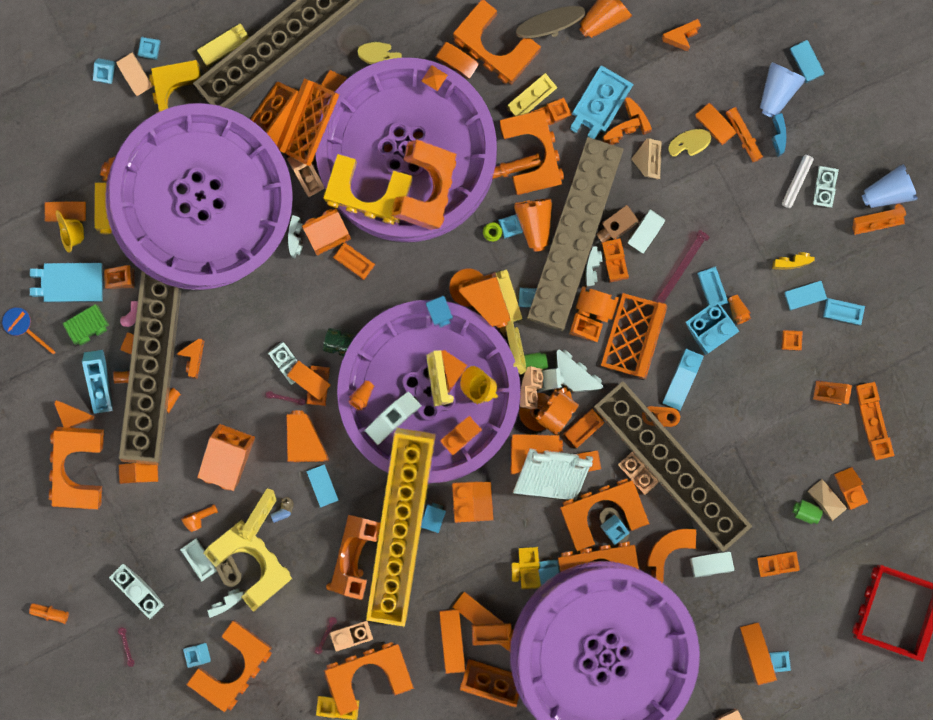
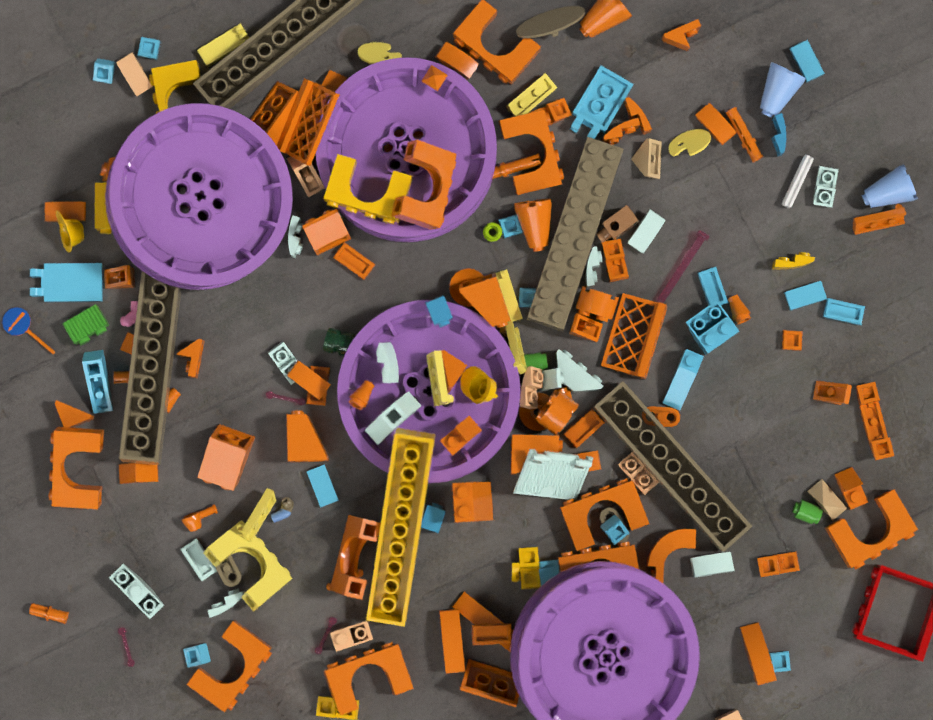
(387, 355): none -> light aqua slope
(898, 526): none -> orange arch

